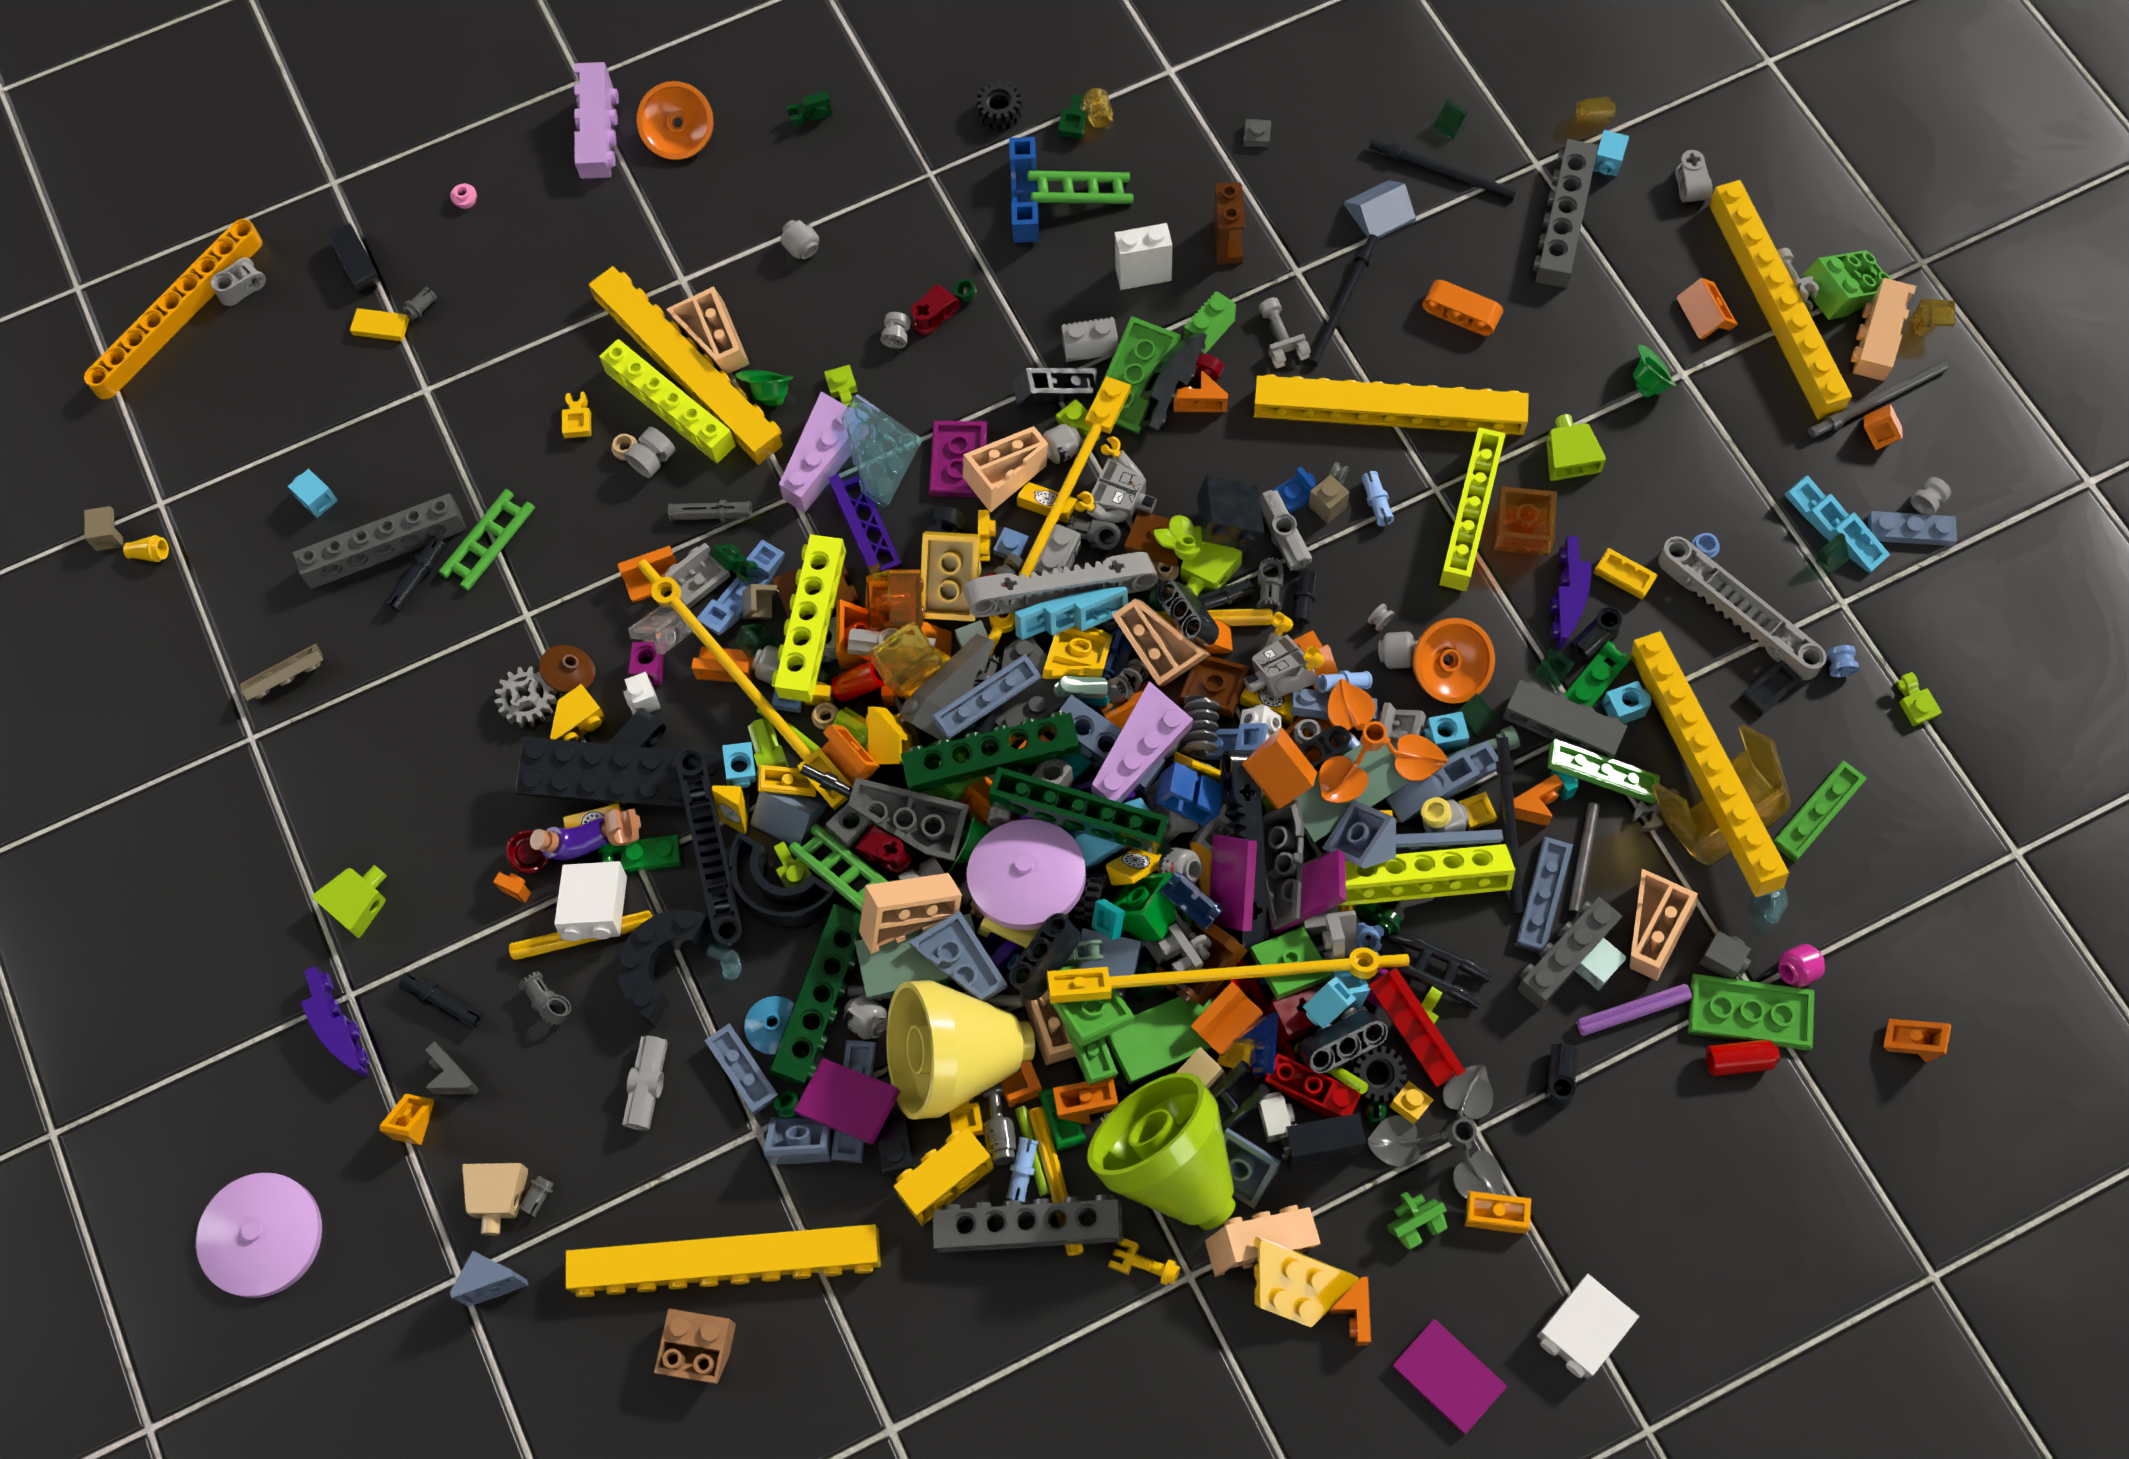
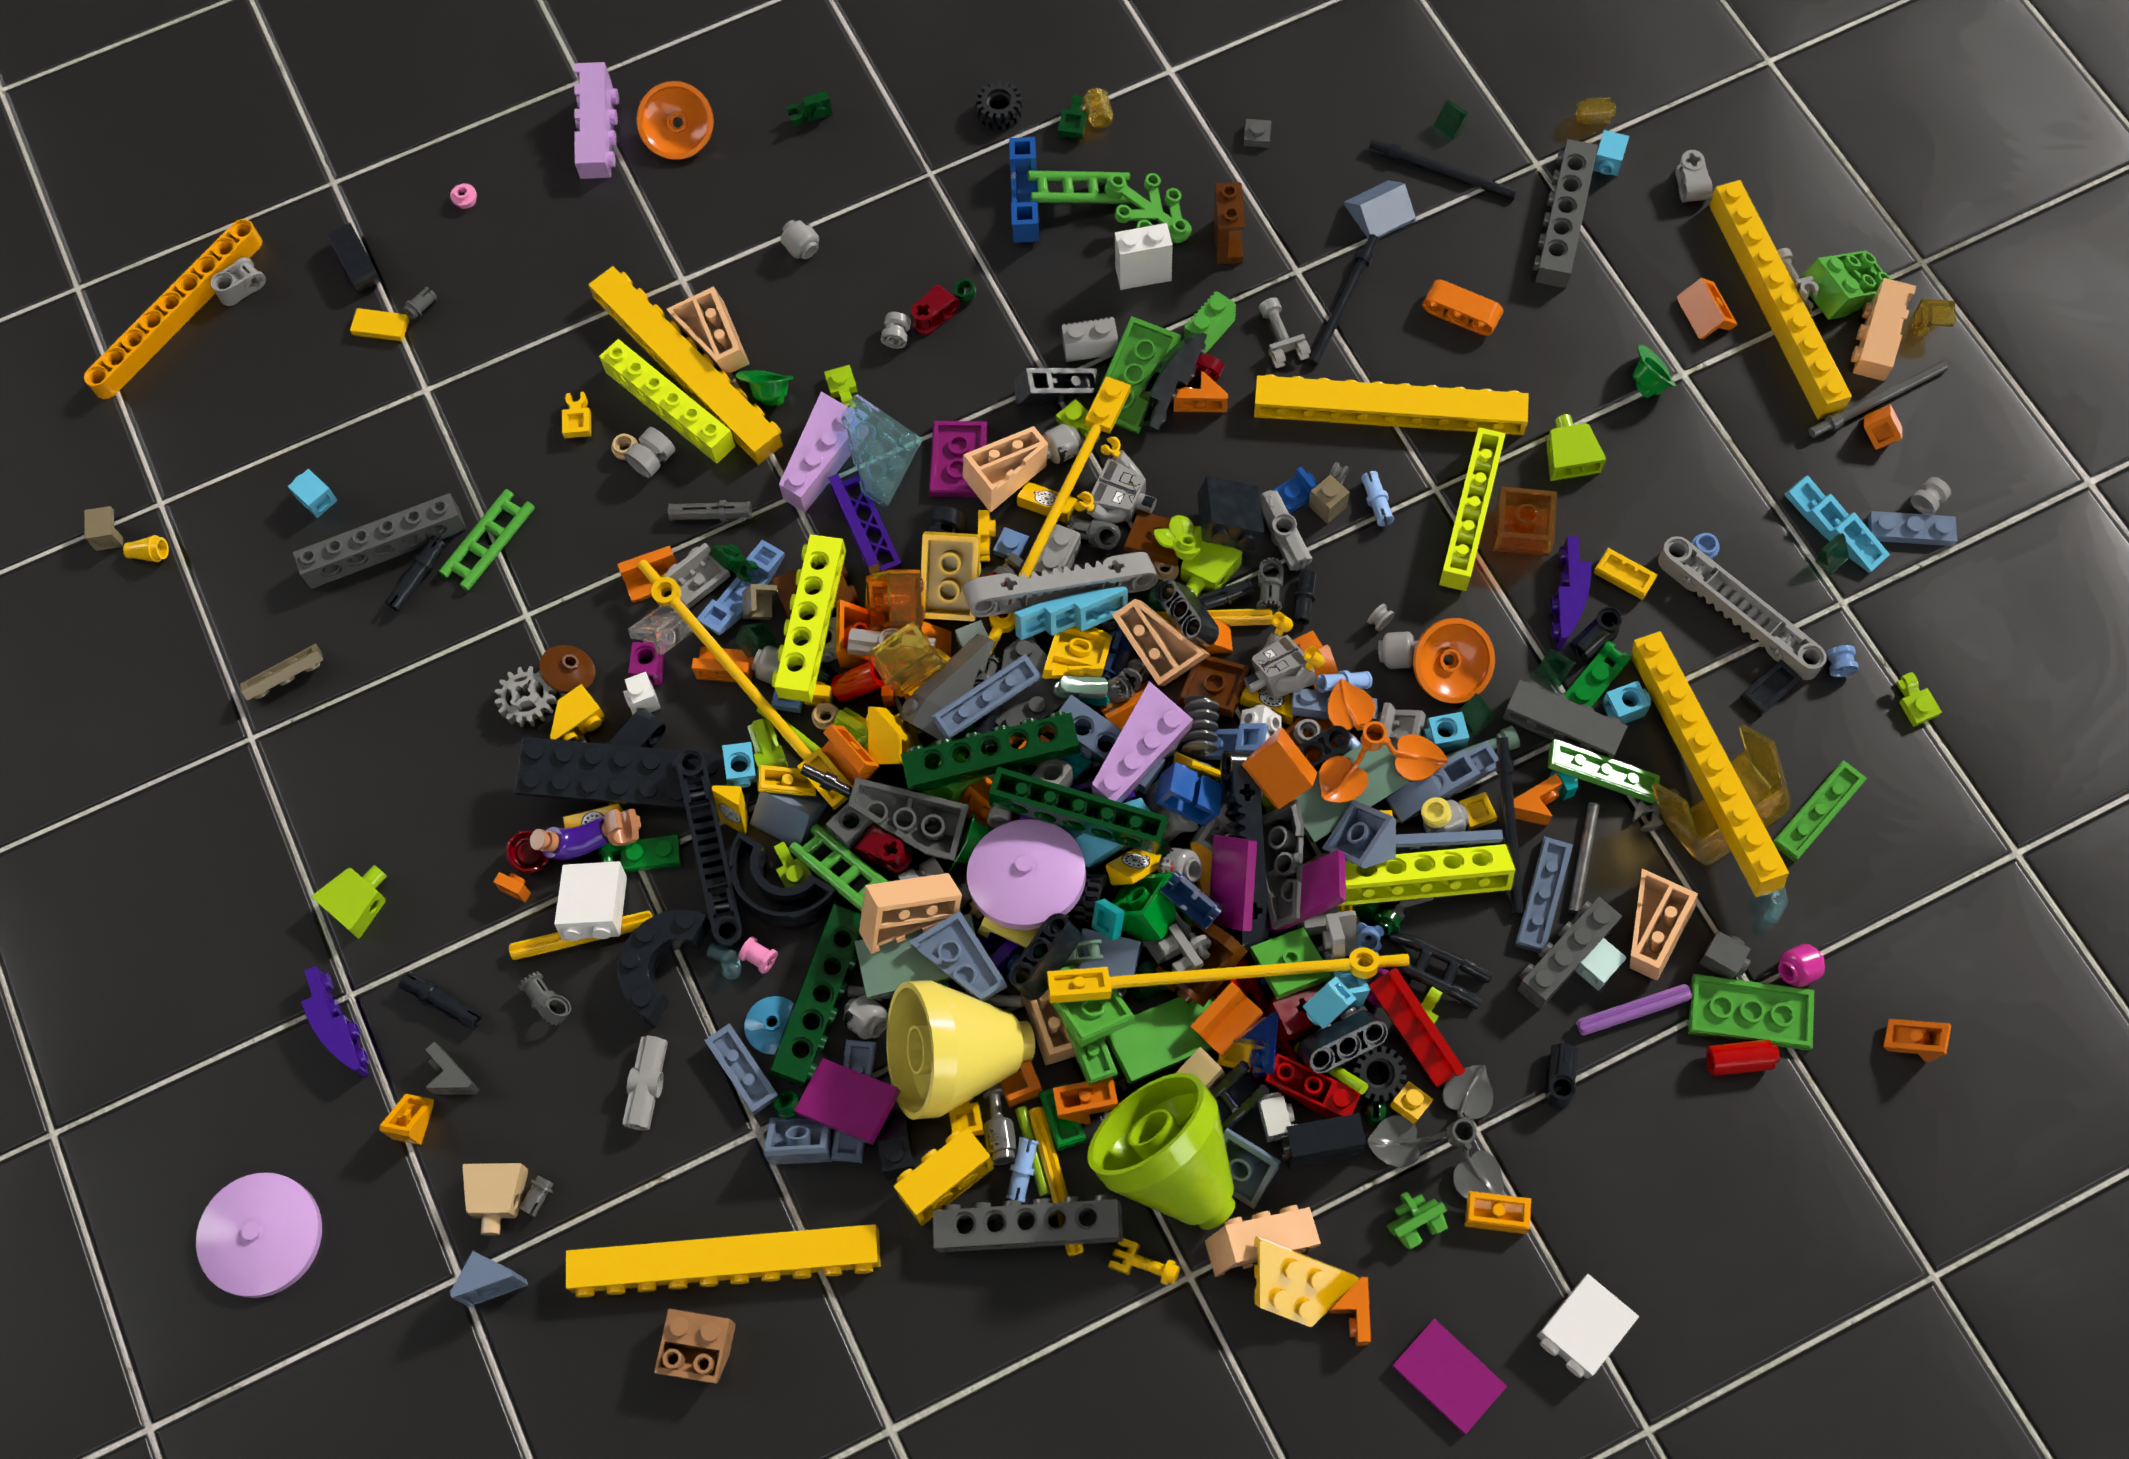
(758, 955): none -> bright pink bush
(1149, 210): none -> bright green plant

